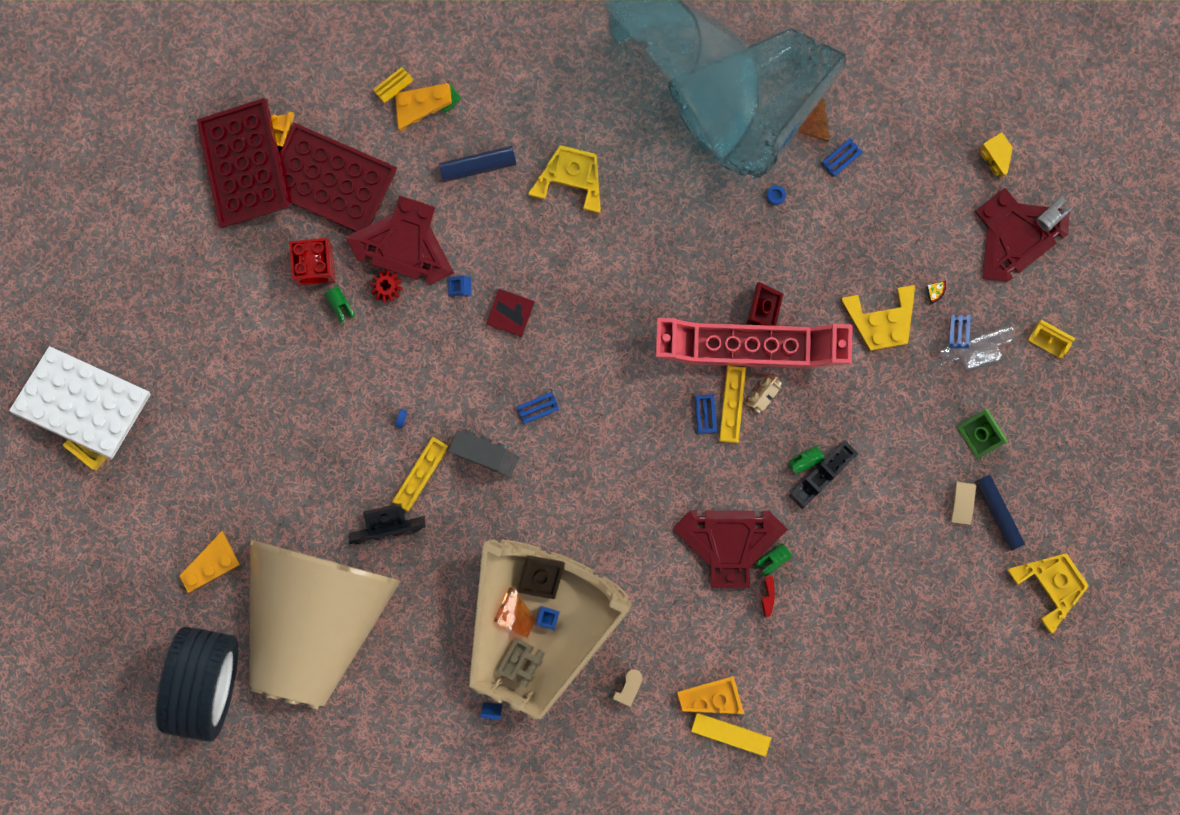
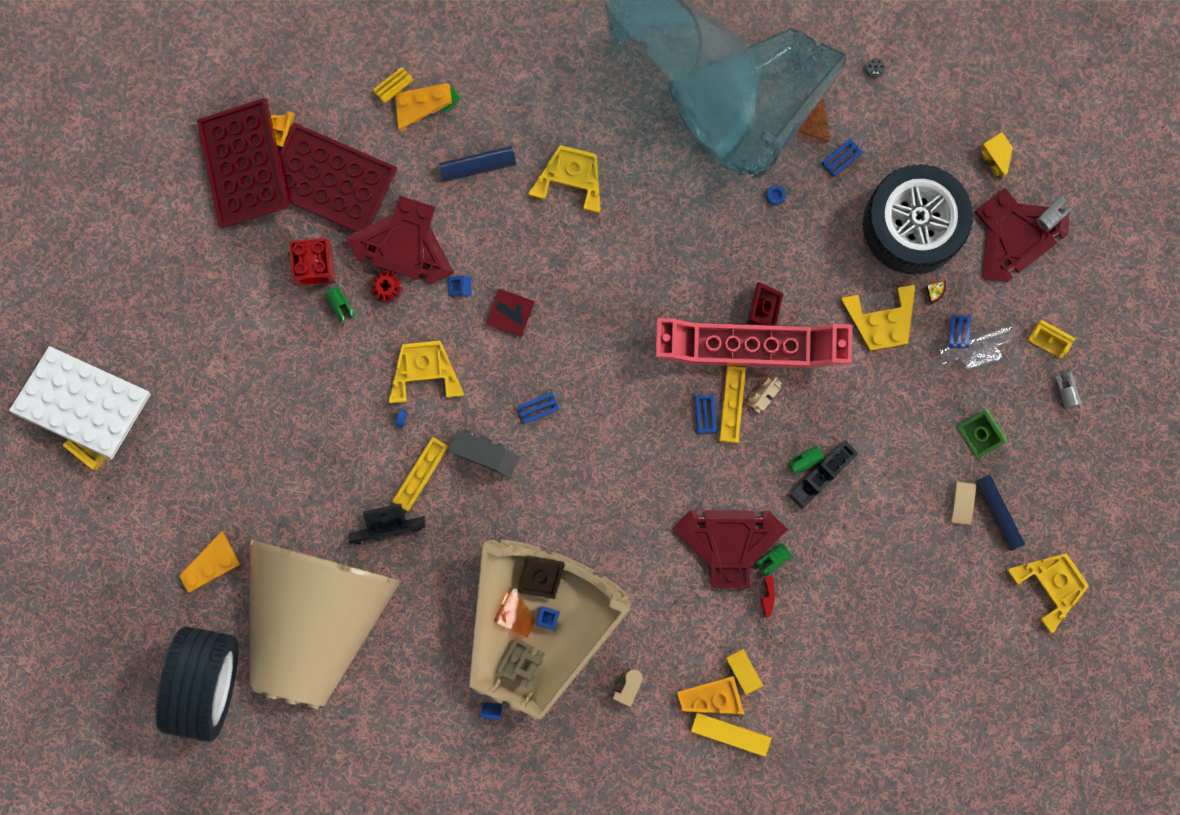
(421, 363): none -> yellow wing
(744, 672): none -> yellow slope
(875, 67): none -> dark grey tile
(943, 196): none -> wheel
(1070, 394): none -> light grey hinge

